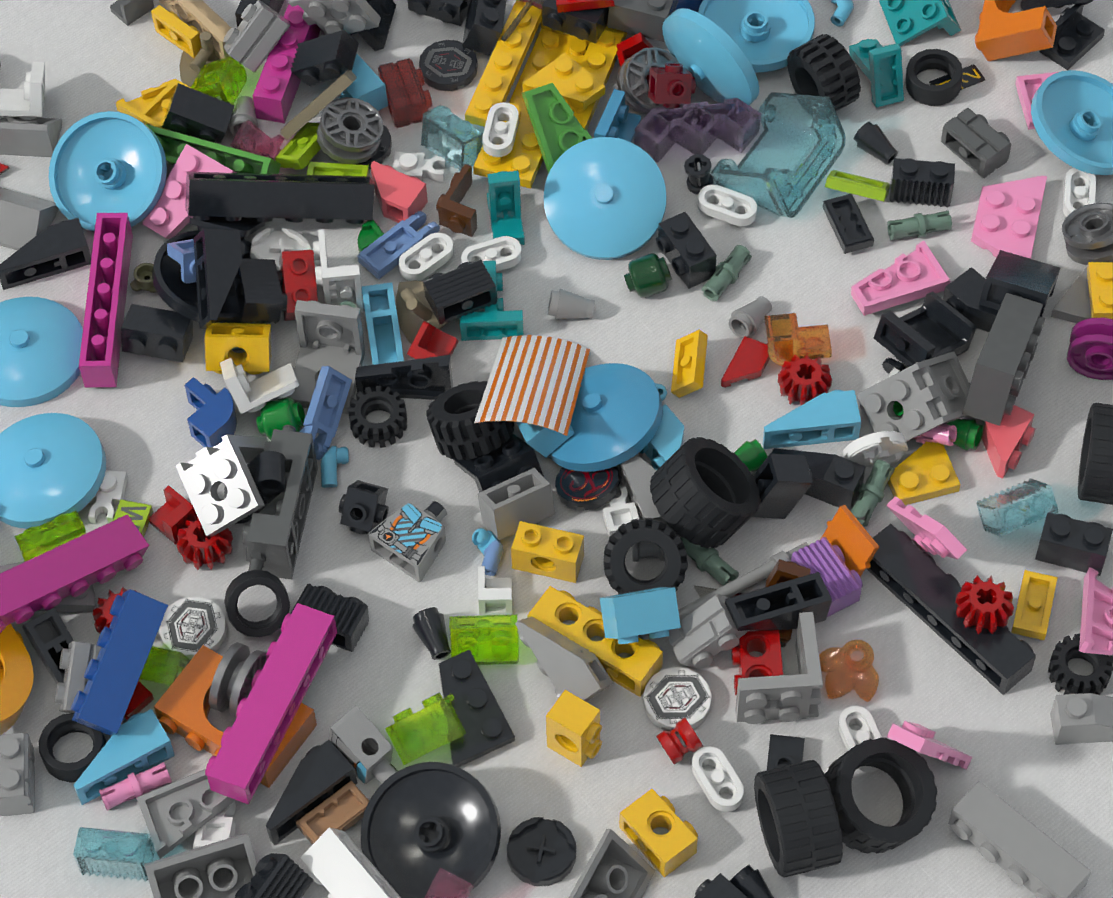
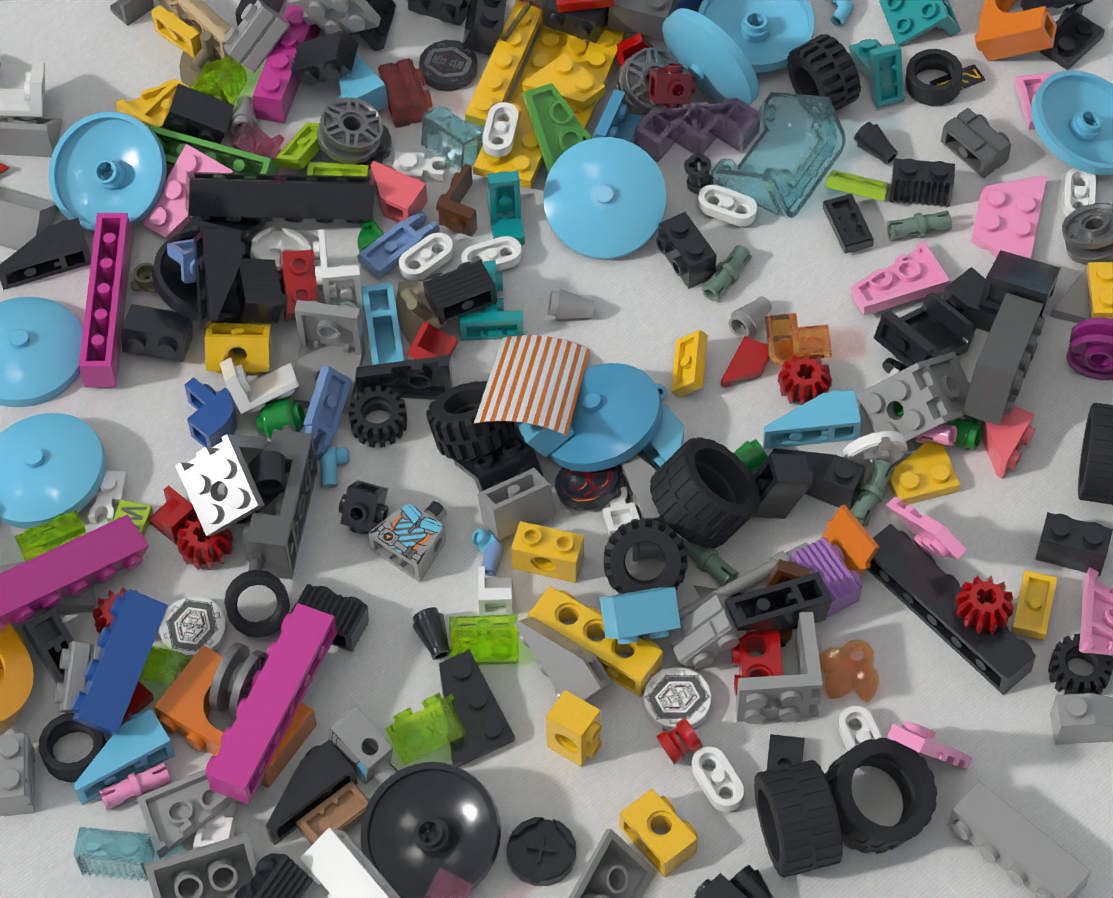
(318, 104): dark tan tile -> none
(648, 275): dark green head -> none
(1017, 507): clear light blue brick -> none

